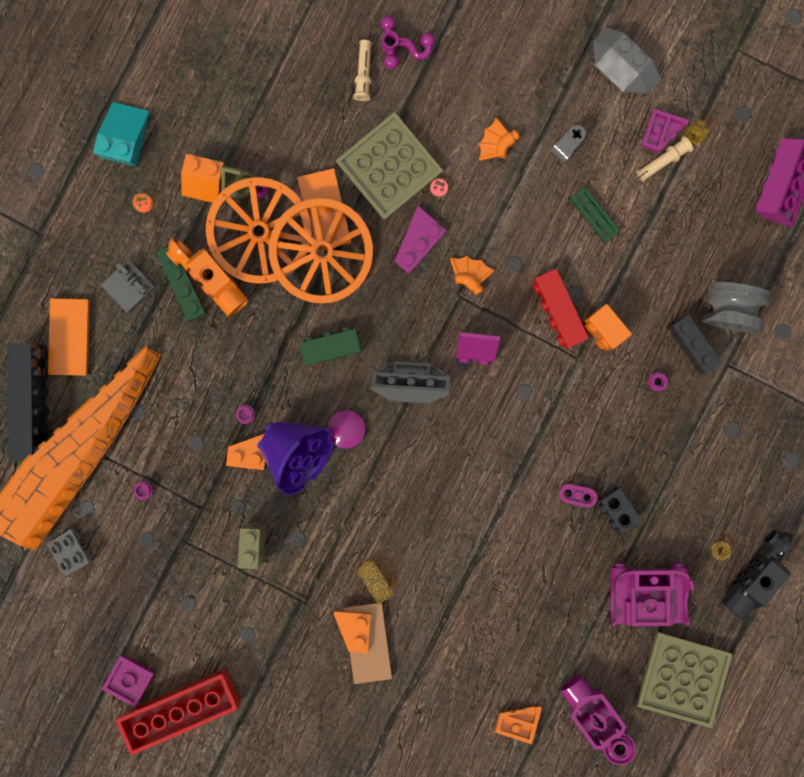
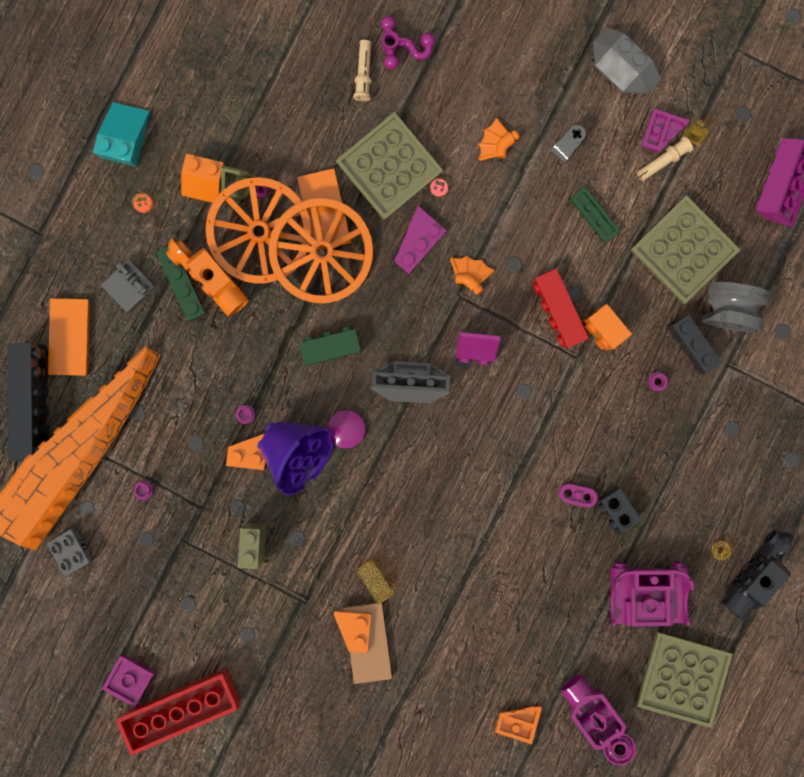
(685, 249): none -> olive plate

